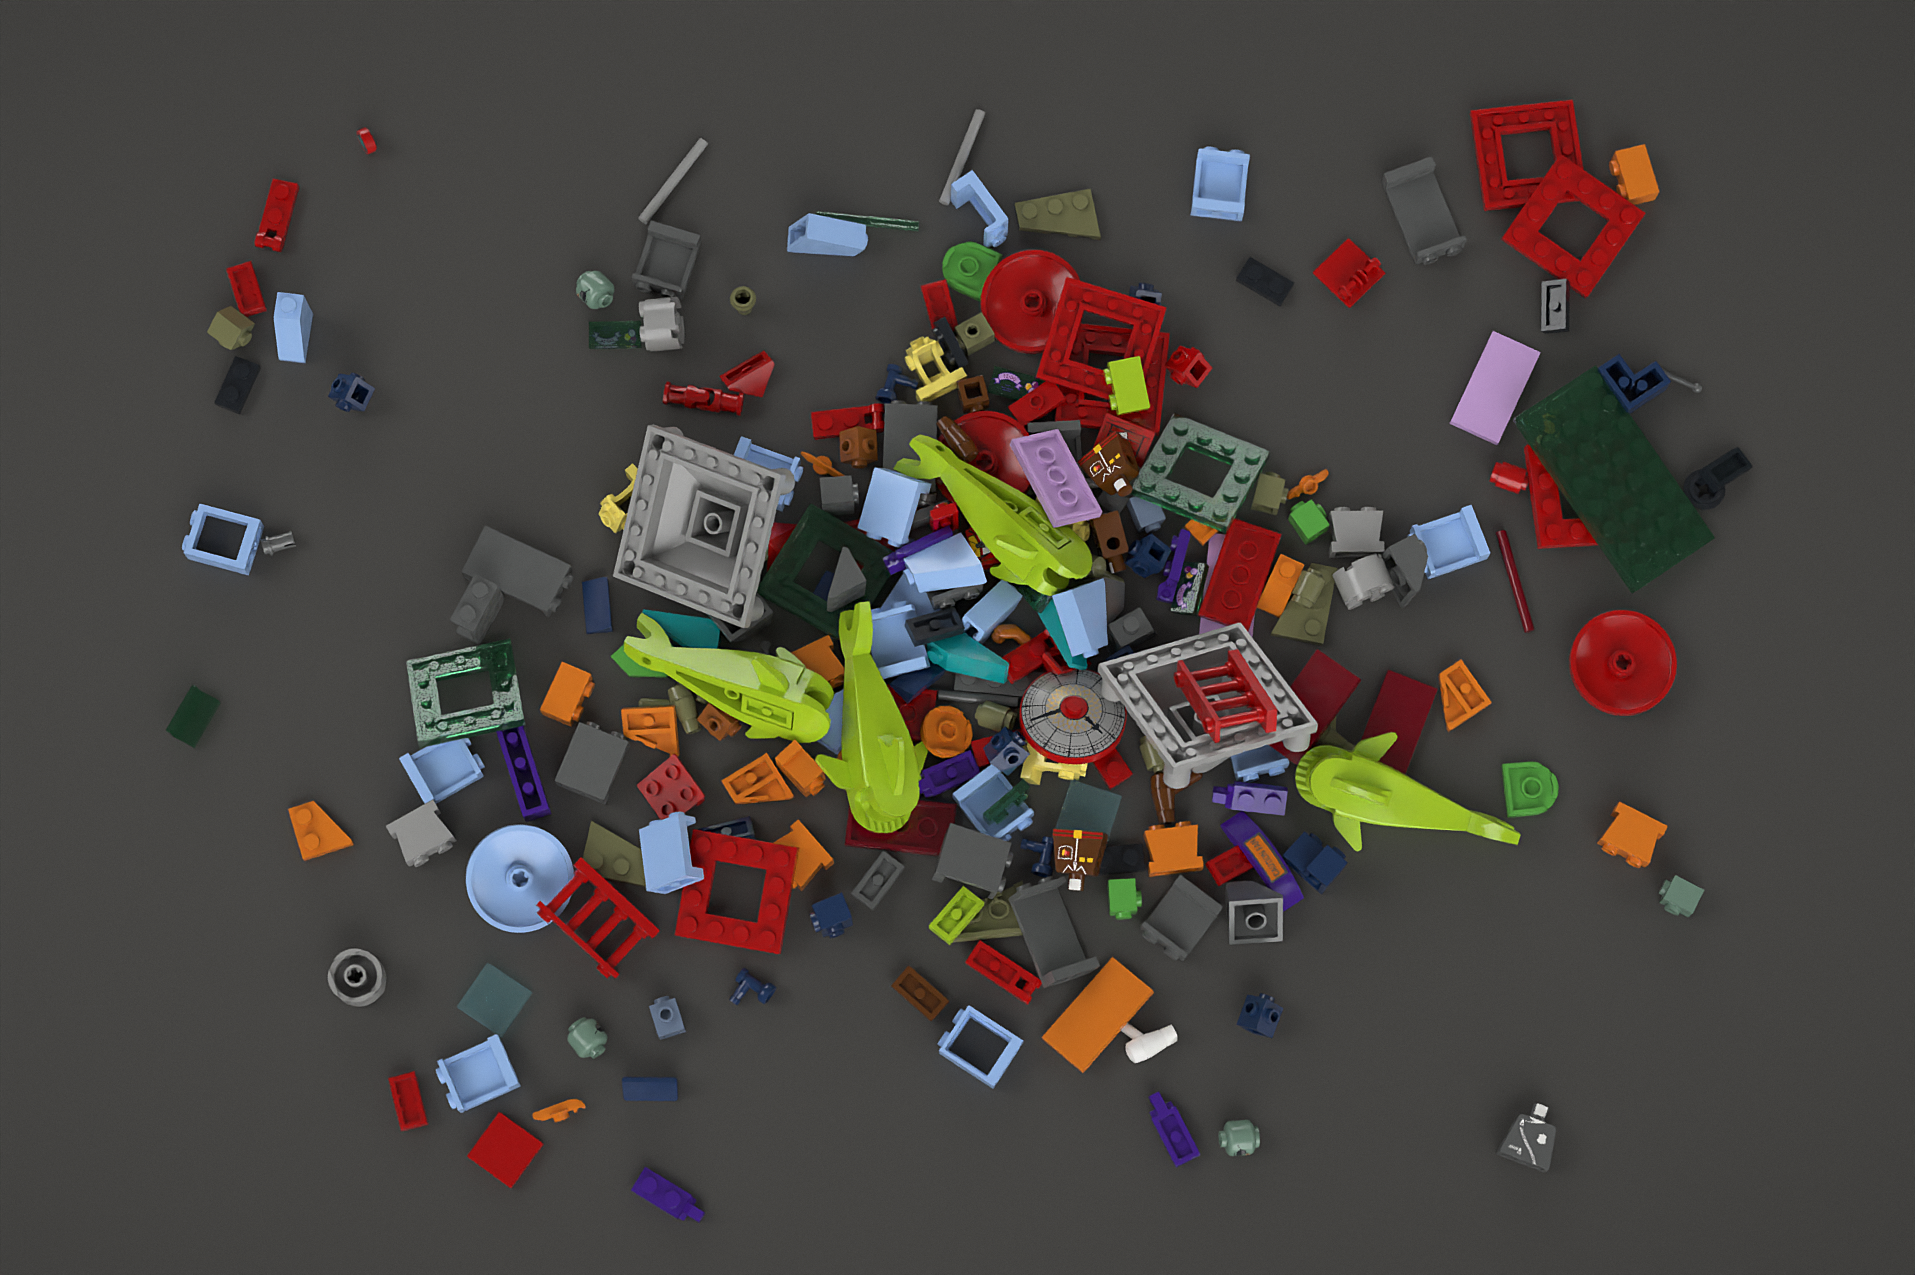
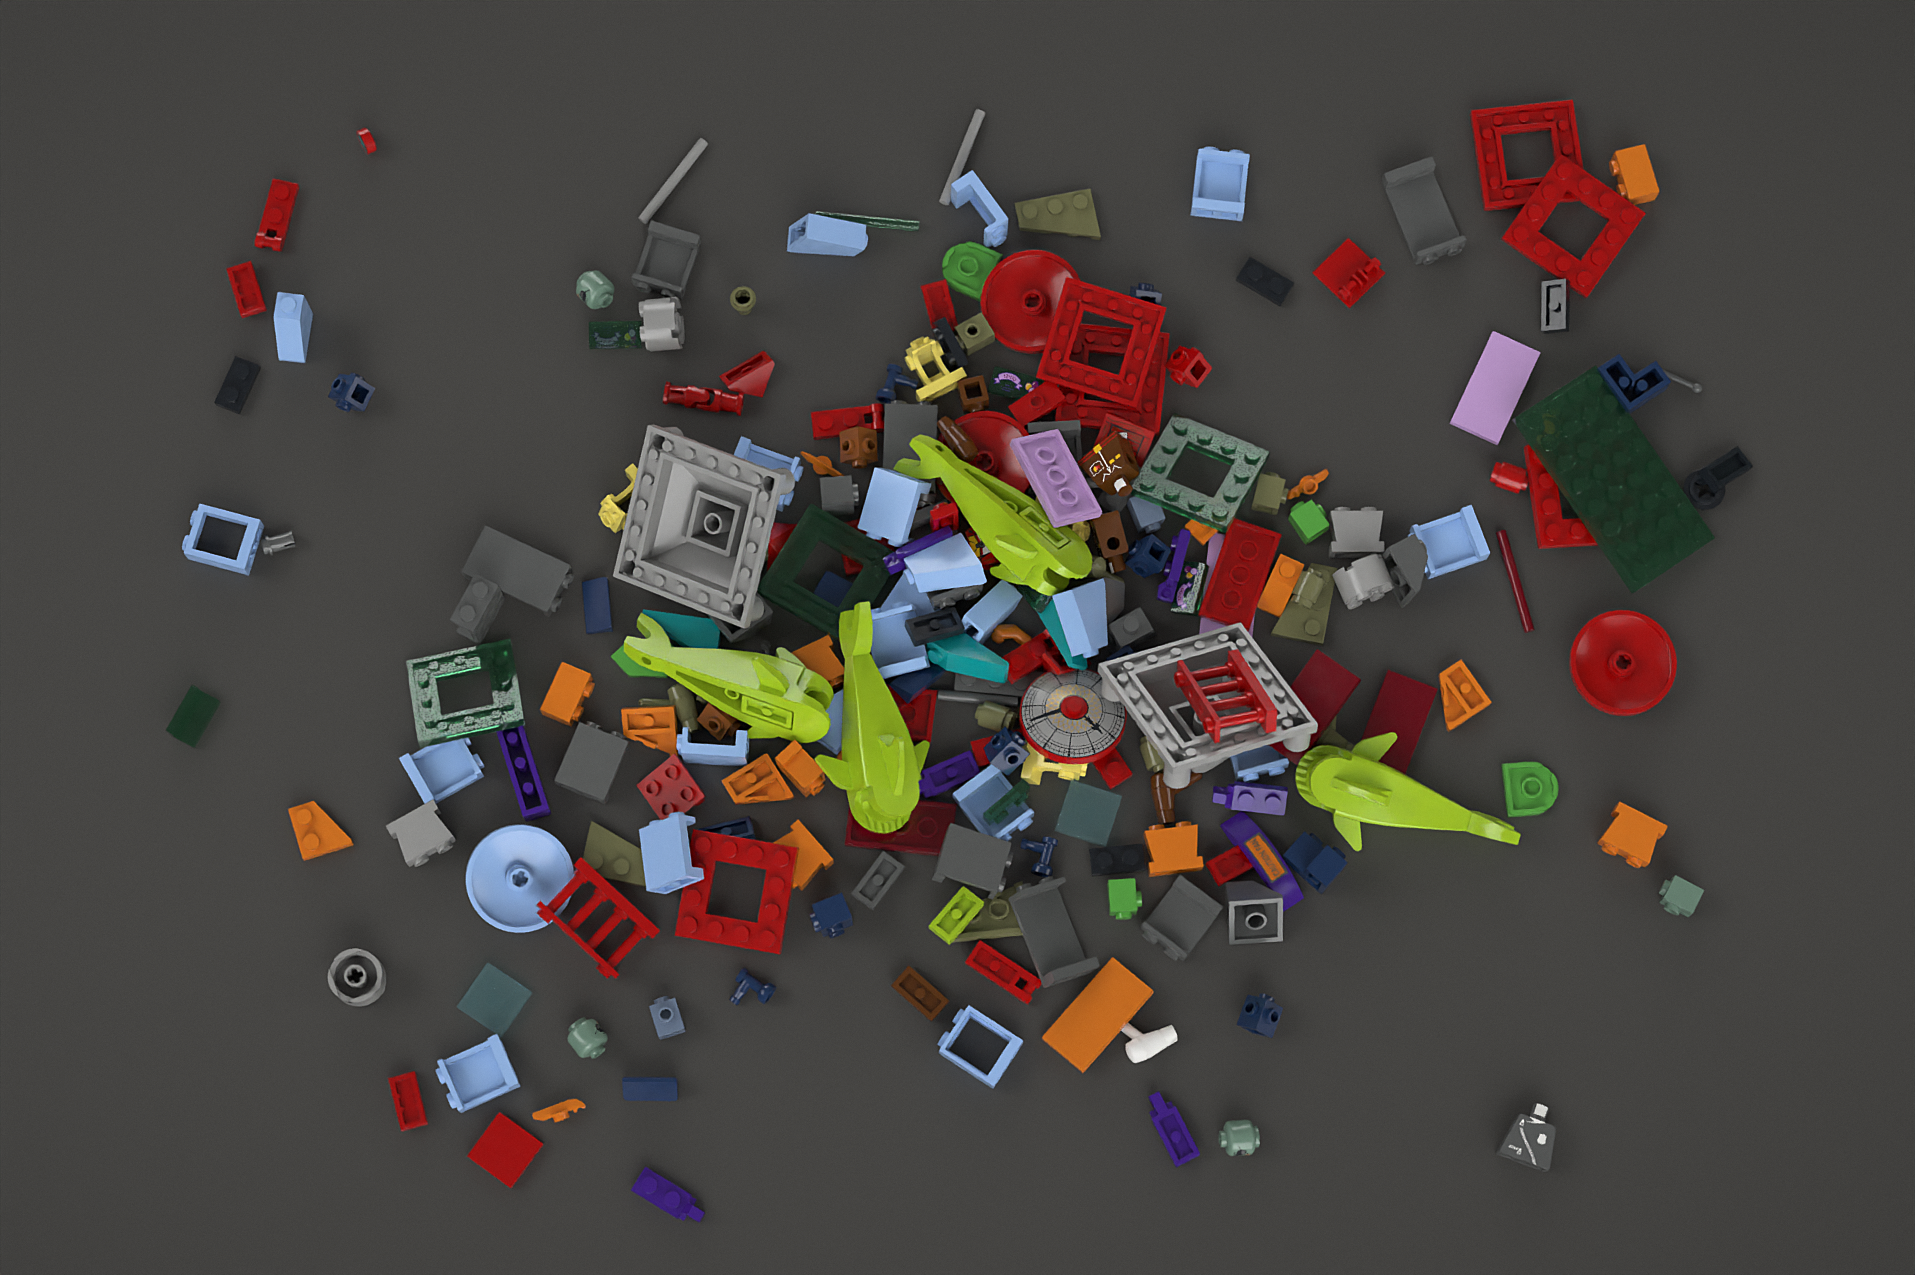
(231, 328): olive brick -> none
(714, 754): none -> light blue panel
(847, 582): dark grey slope -> none
(946, 732): orange tile -> none
(1078, 854): reddish brown torso -> none
(1127, 386): lime brick -> none

